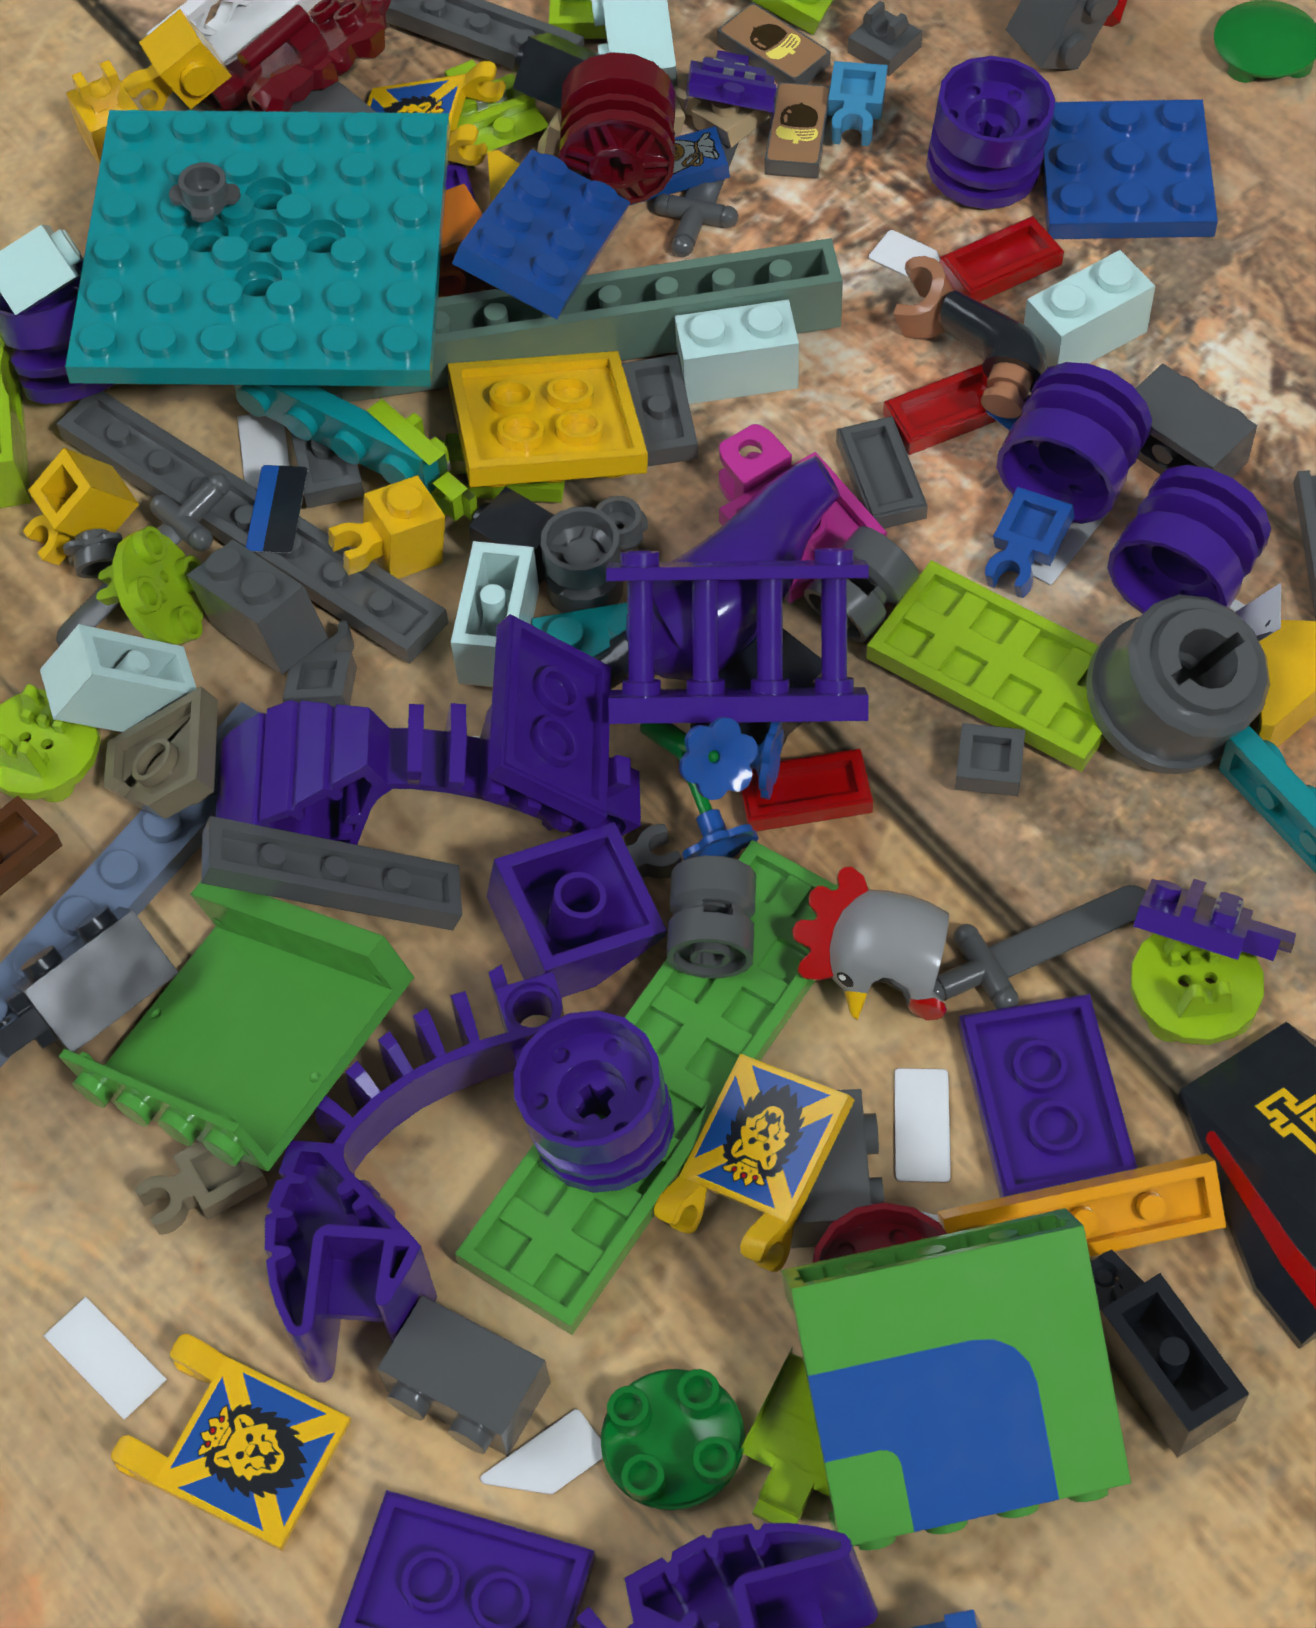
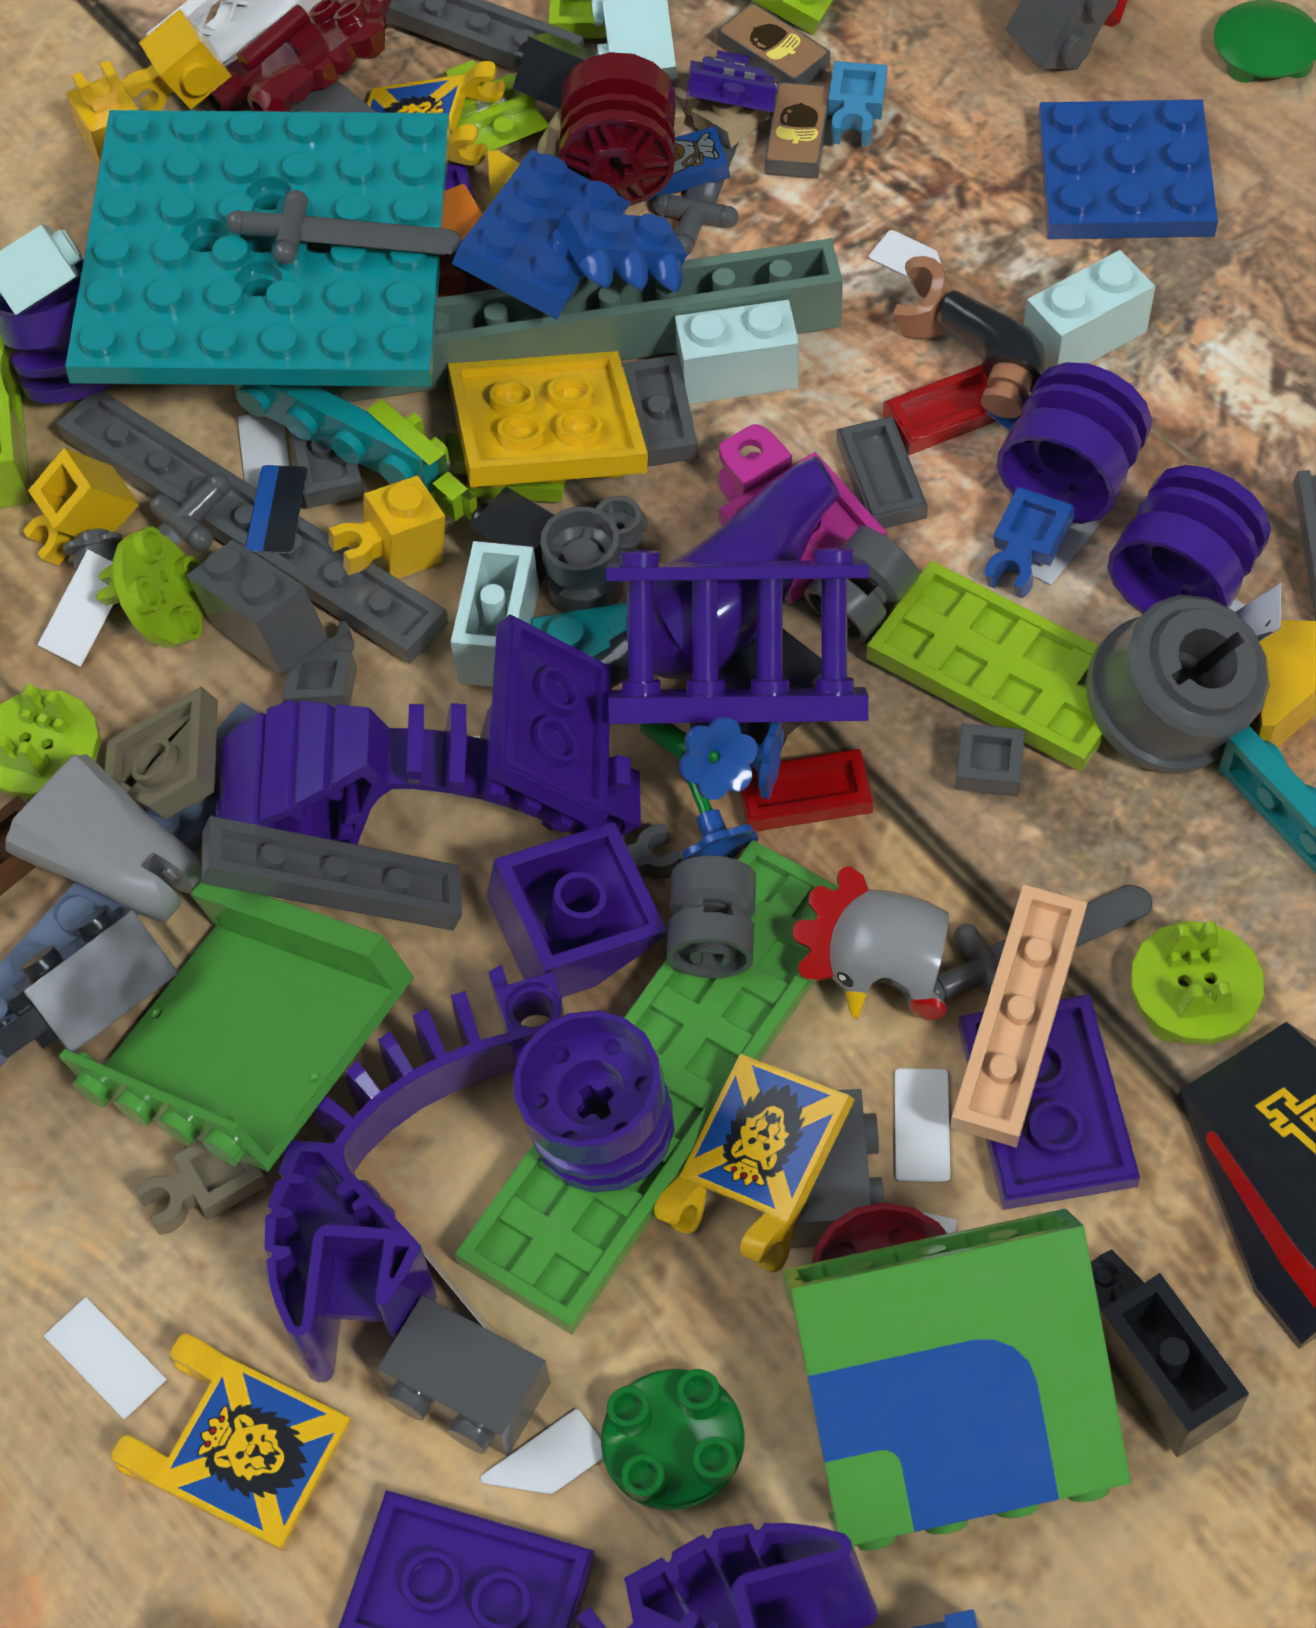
(78, 613): none -> white sticker
(104, 840): none -> light grey piece
(113, 678): light aqua brick -> none
(204, 191): dark grey plate -> none
(295, 226): none -> dark grey sword
(456, 1289): none -> white sticker
(627, 245): none -> blue plate
(787, 1442): lime piece -> none
(884, 39): dark grey tile -> none
(990, 132): dark purple wheel -> none
(1002, 260): red tile -> none
(1018, 1016): none -> light nougat plate
(1116, 1208): light orange plate -> none
(1192, 426): dark grey brick -> none
(1209, 922): dark purple piece -> none

